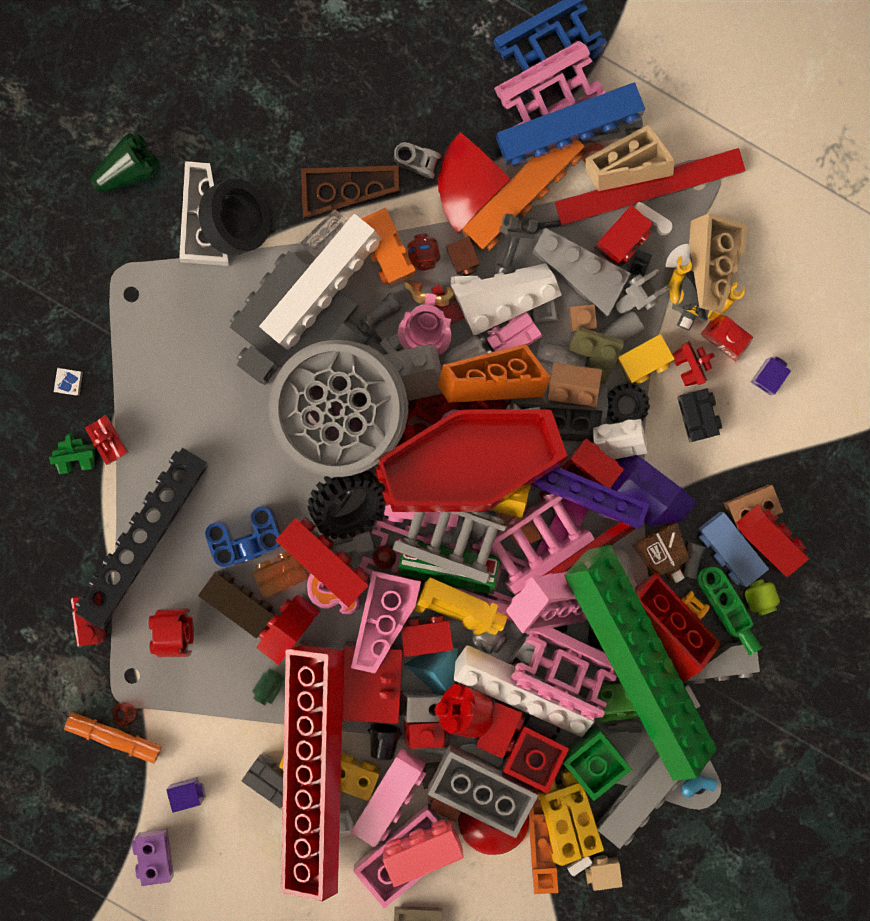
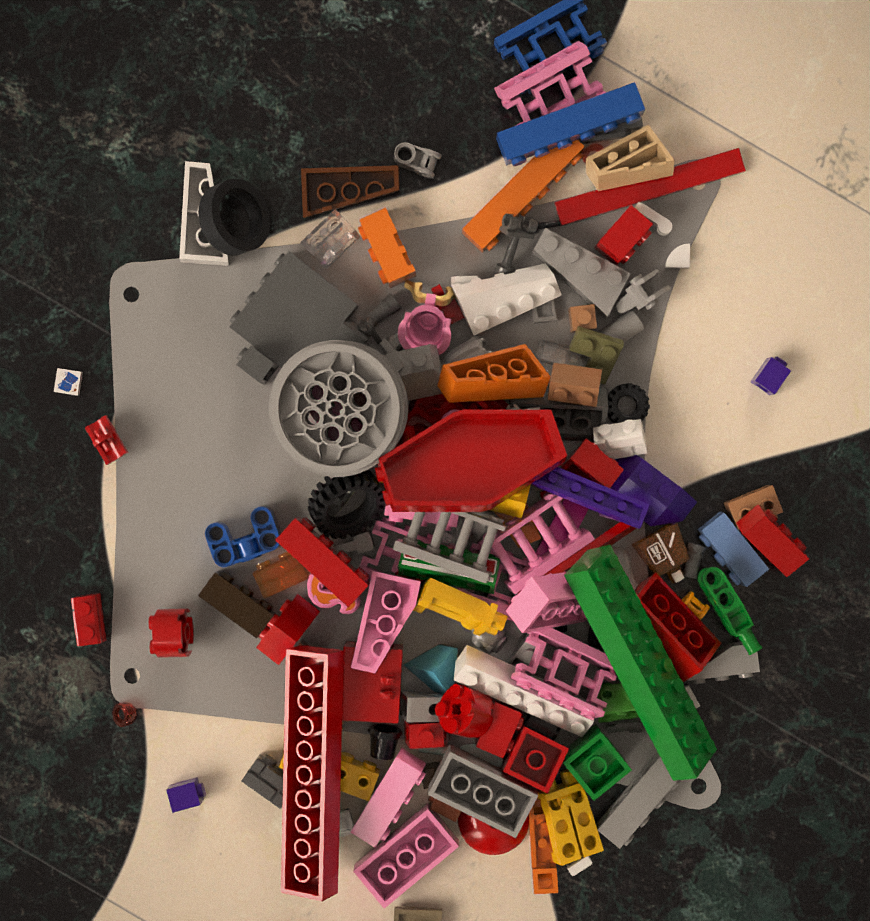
(73, 450): green hips -> none
(112, 737): orange piece -> none
(115, 593): black brick -> none
(125, 165): dark green cone -> none
(153, 857): medium lavender brick -> none
(268, 687): clear green brick -> none
(321, 282): white brick -> none
(384, 557): clear red piece -> none
(422, 852): coral brick -> none
(423, 252): clear red head -> none
(426, 637): red brick -> none
(463, 256): copper brick -> none
(467, 181): red brick -> none
(518, 332): bright pink brick -> none
(604, 873): tan brick -> none
(640, 263): black piece -> none
(645, 359): yellow brick -> none
(685, 298): torso -> none
(692, 786): dark azure arm -> none
(696, 374): red hips -> none
(699, 415): black brick -> none
(715, 251): tan wedge -> none
(727, 336): red torso -> none
(762, 597): lime head -> none

